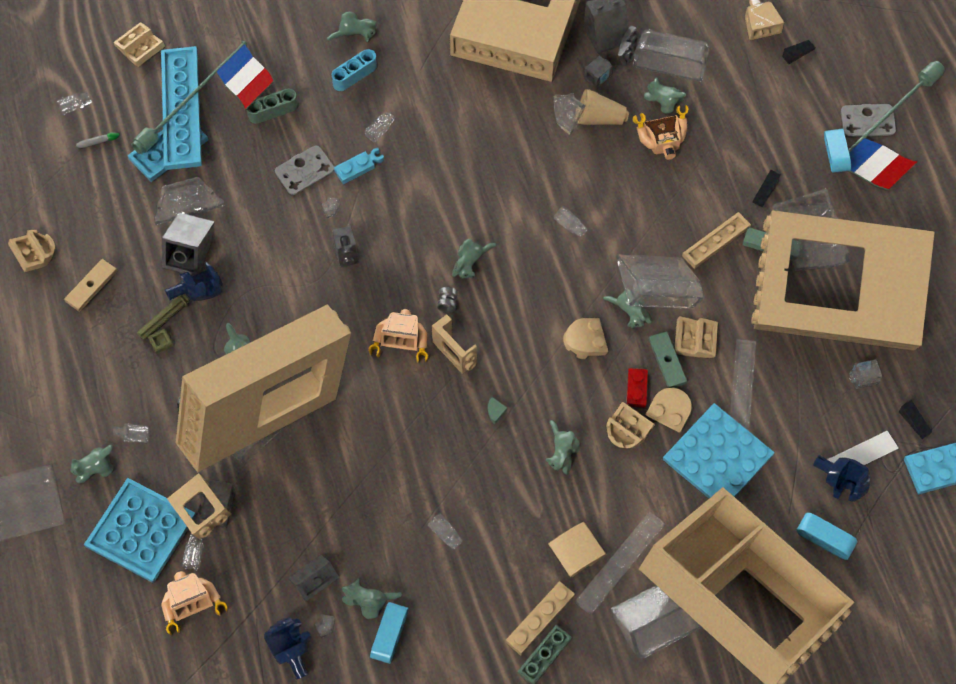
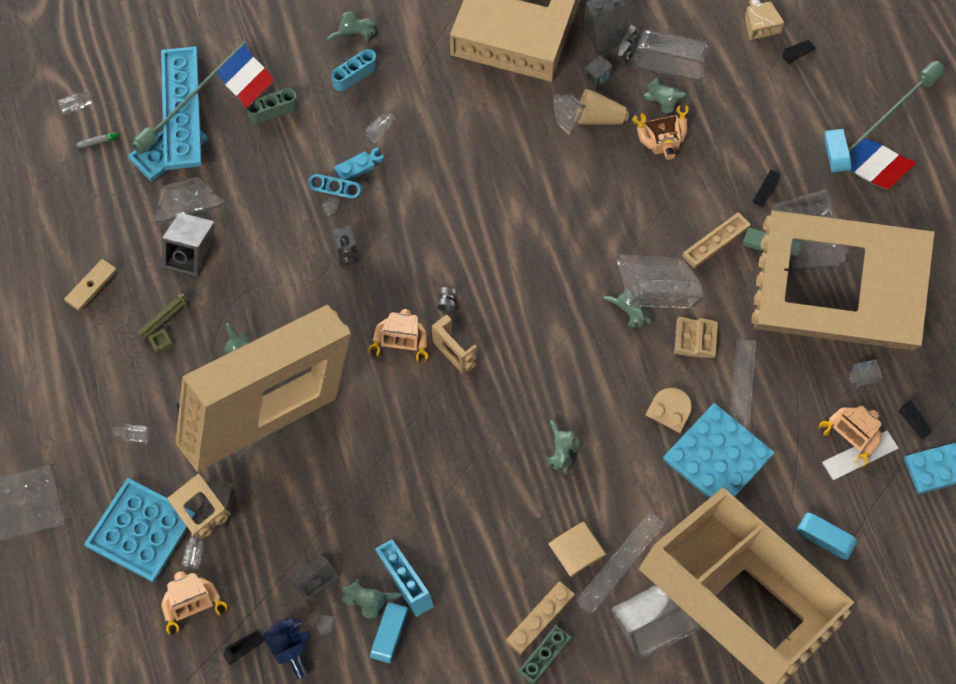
(32, 250): tan slope -> none
(95, 462): sand green animal -> none
(139, 44): tan slope -> none
(198, 287): dark blue piece -> none
(242, 647): none -> black piece
(308, 173): light grey axle -> none
(327, 182): none -> medium azure beam
(405, 578): none -> medium azure slope
(445, 531): clear hinge -> none
(469, 253): sand green animal -> none
(495, 410): sand green tile -> none
(570, 221): clear hinge -> none
(585, 338): tan slope -> none
(628, 427): tan slope -> none
(637, 387): red plate -> none
(664, 351): sand green tile -> none
(845, 474): dark blue piece -> none
(858, 428): none -> light nougat torso
(864, 123): light grey axle -> none

